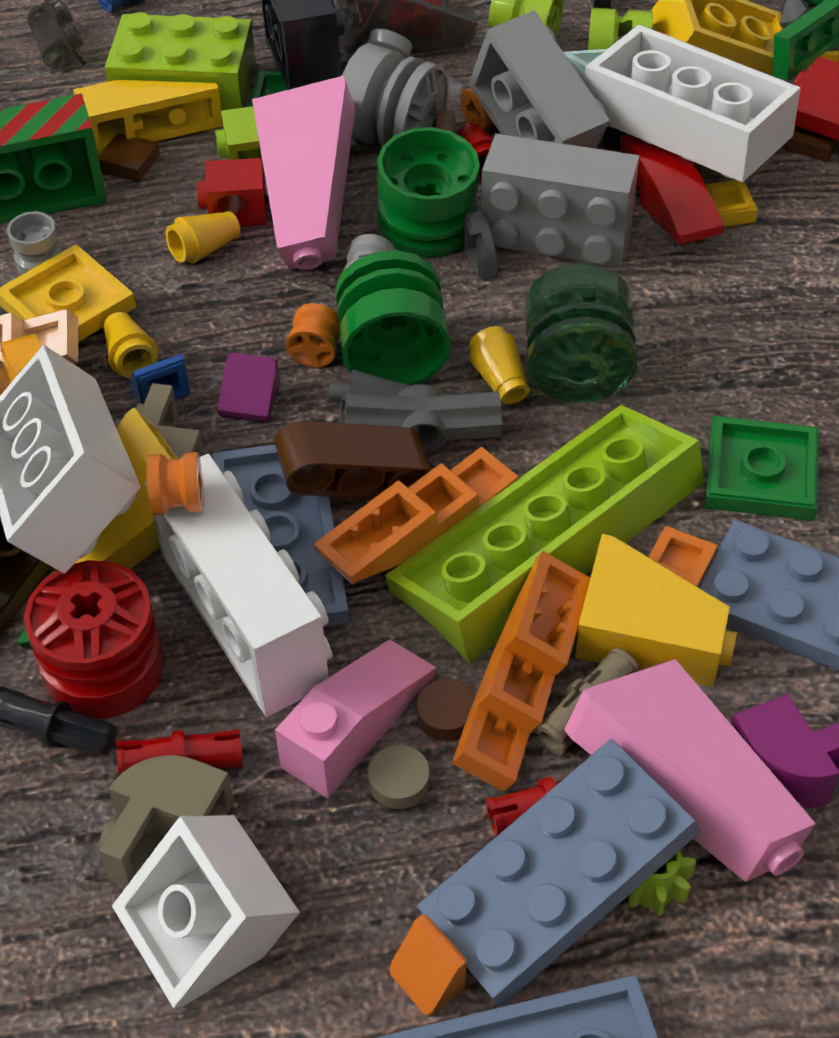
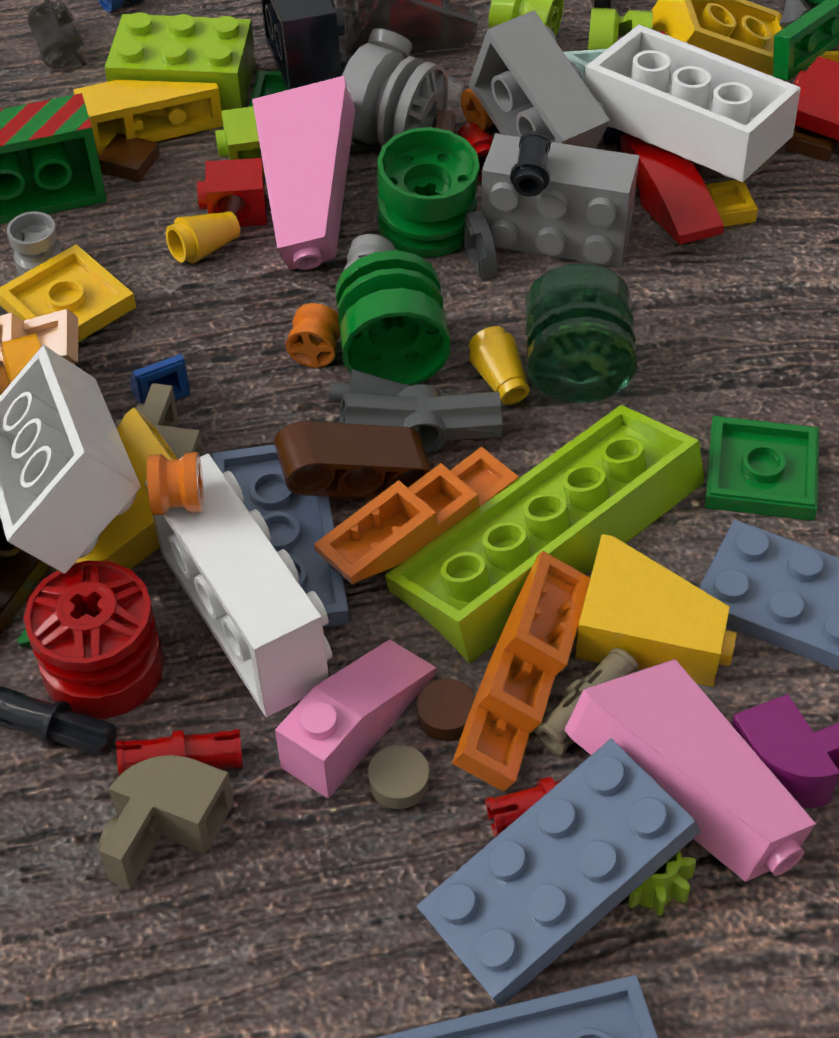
(128, 345): yellow cone -> none
(203, 906): white slope -> none
(249, 387): magenta slope -> none
(429, 967): orange slope -> none
(530, 172): none -> black pin
(684, 554): orange plate -> none

